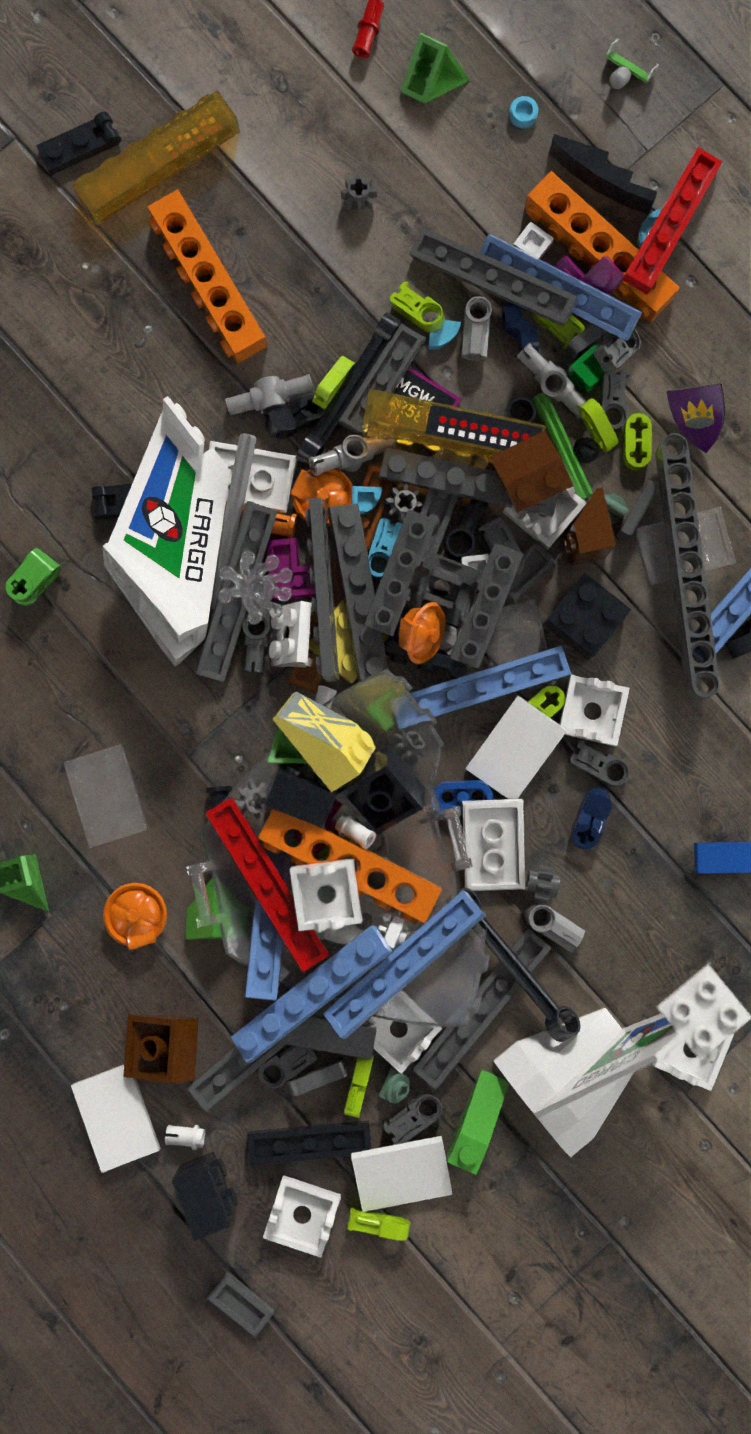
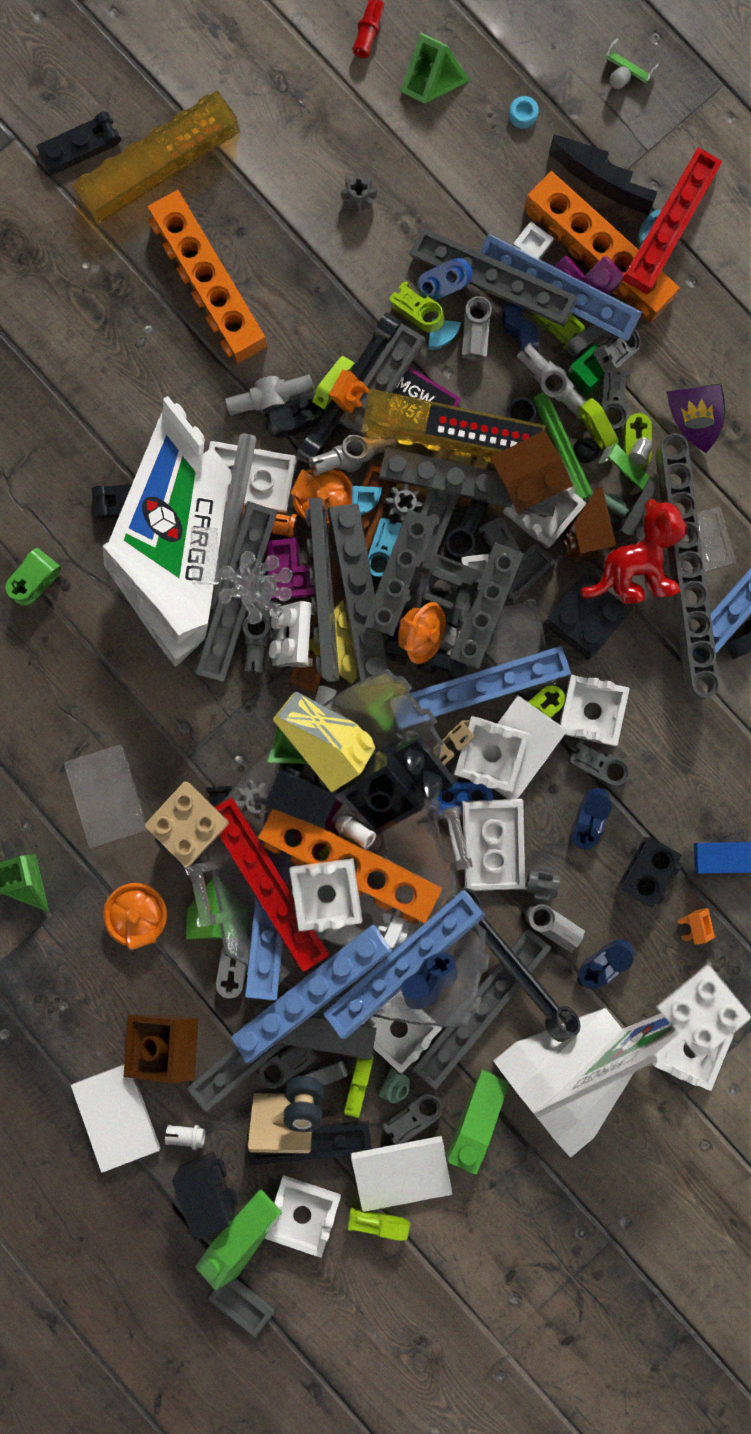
(186, 825): none -> tan plate
(204, 556): none -> clear piece
(224, 972): none -> light grey beam
(238, 1243): none -> bright green slope
(286, 1120): none -> tan plate
(348, 391): none -> orange tile
(424, 767): none -> black tile
(425, 985): none -> dark blue piece
(442, 281): none -> blue plate
(456, 735): none -> tan piece
(498, 773): none -> white piece
(618, 955): none -> dark blue piece
(628, 464): none -> piece
(642, 867): none -> black brick
(662, 529): none -> red animal
(700, 926): none -> orange tile

